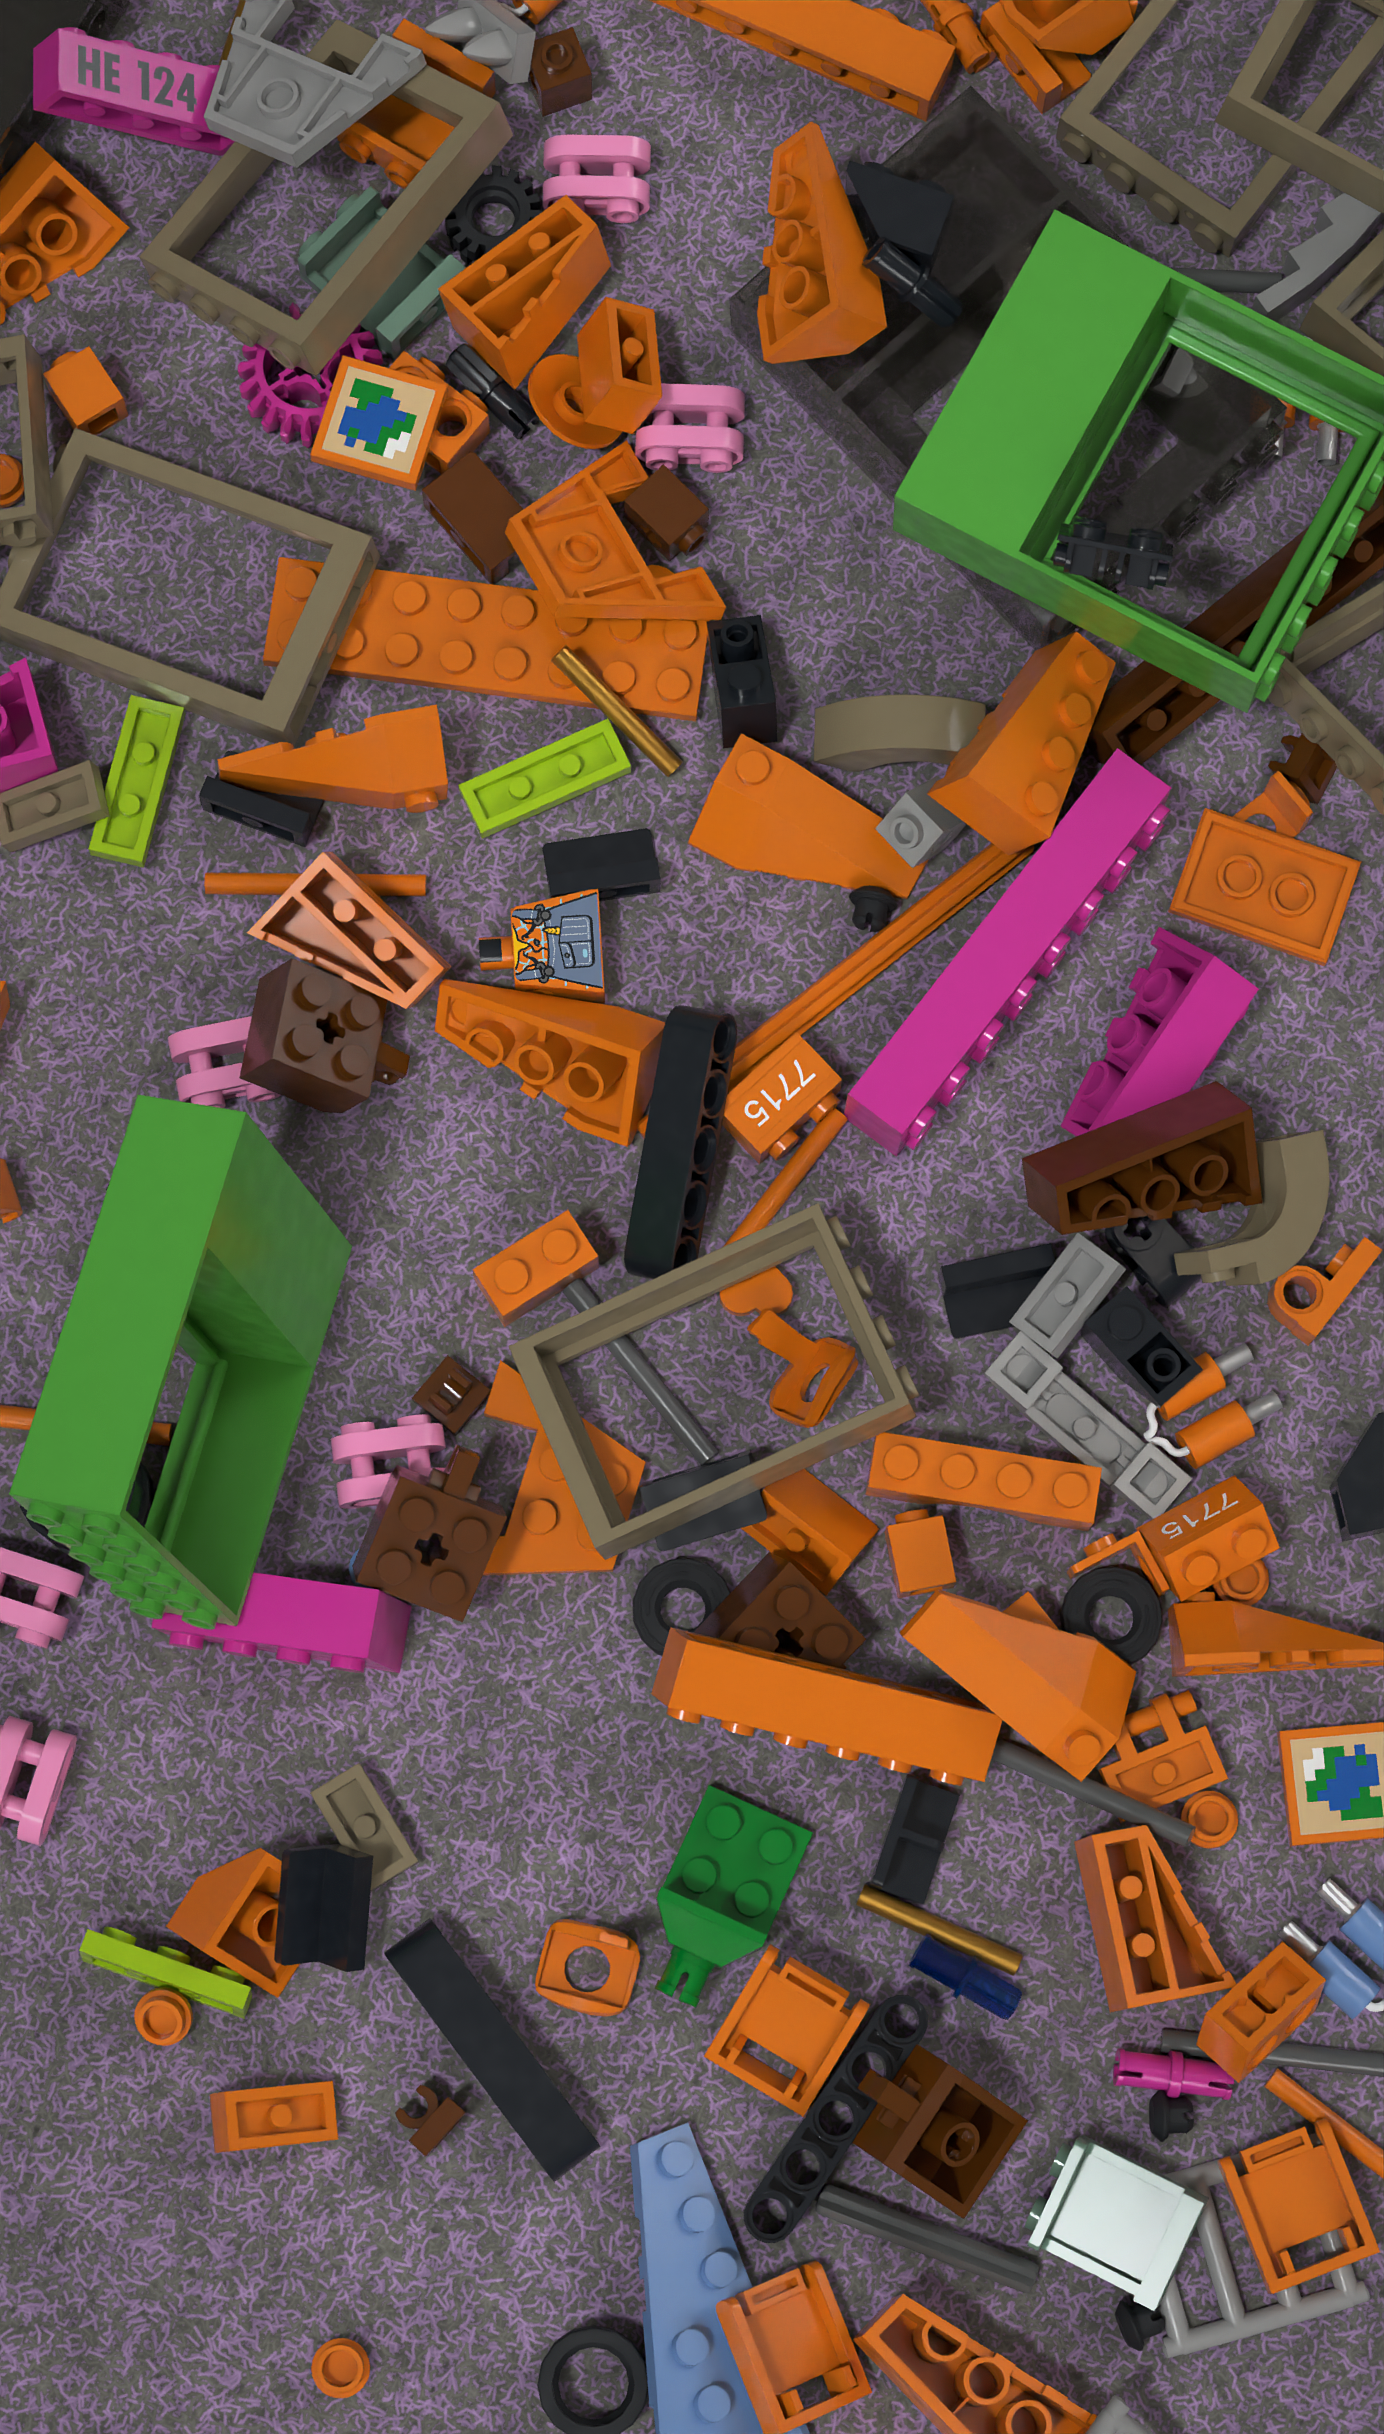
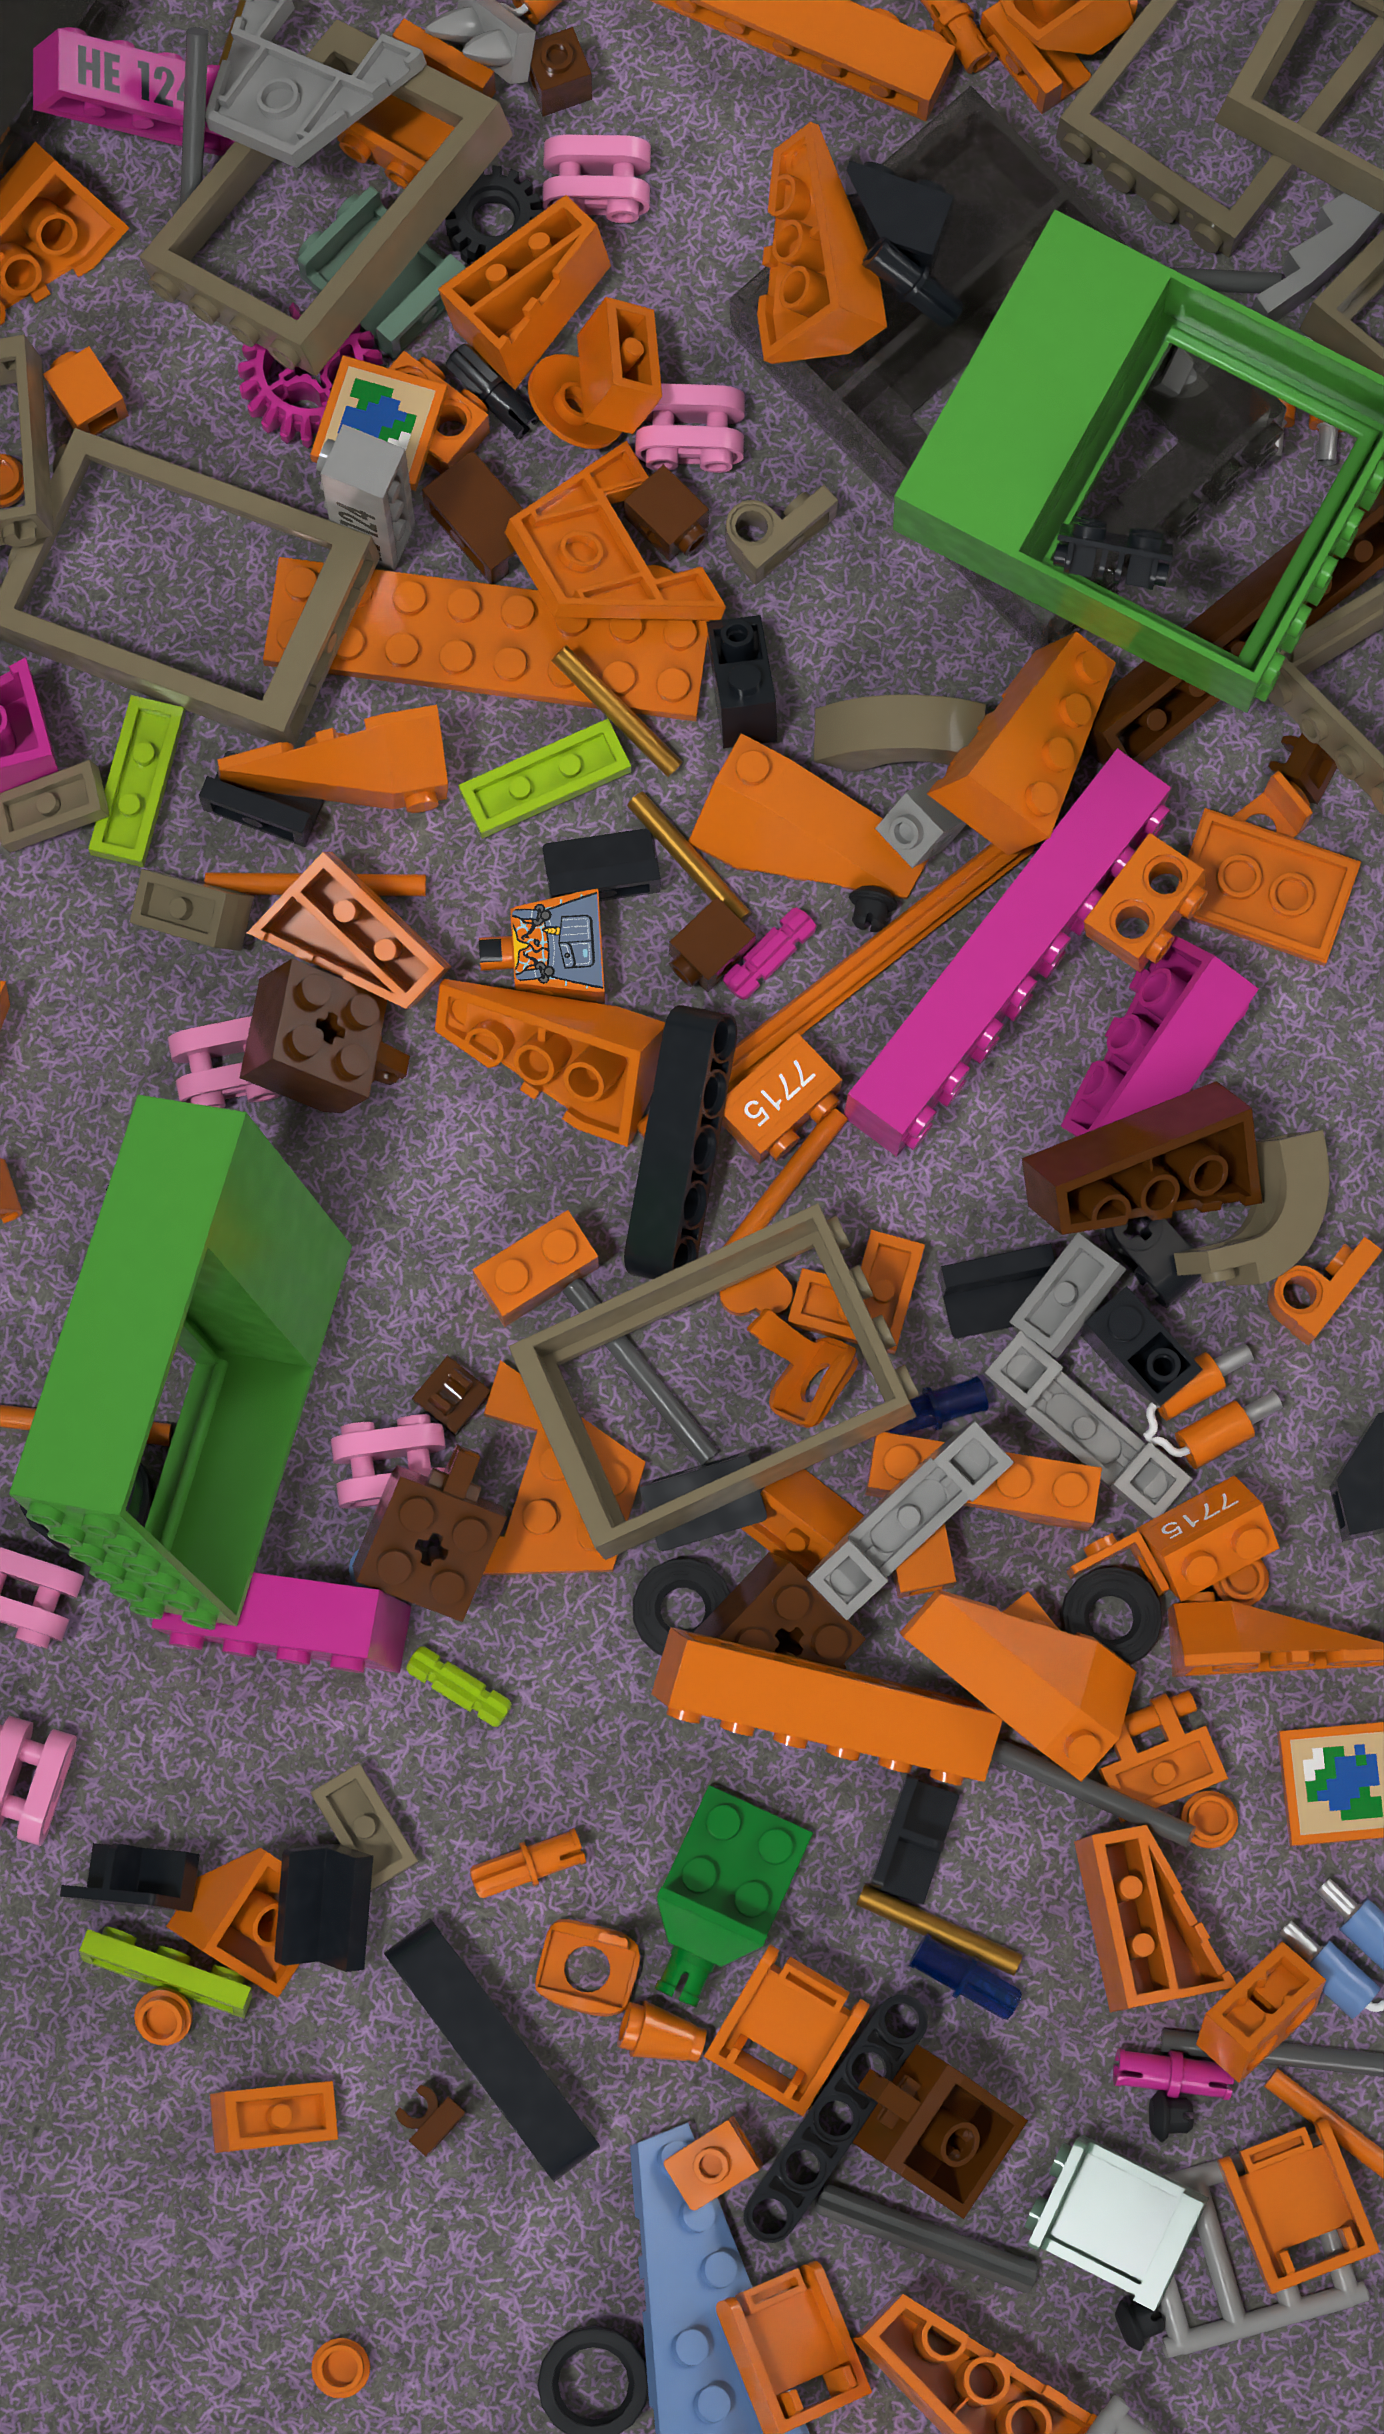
(138, 1878): none -> black panel
(192, 910): none -> dark tan plate
(194, 110): none -> dark grey bar
(368, 490): none -> light grey brick
(458, 1686): none -> lime axle
(527, 1864): none -> orange axle
(659, 2034): none -> orange cone
(685, 854): none -> pearl gold bar
(710, 946): none -> reddish brown brick
(713, 2164): none -> orange bracket
(769, 953): none -> dark pink axle
(782, 537): none -> dark tan plate
(890, 1270): none -> orange plate
(908, 1517): none -> light grey slope
(944, 1405): none -> clear blue axle
(1134, 898): none -> orange brick

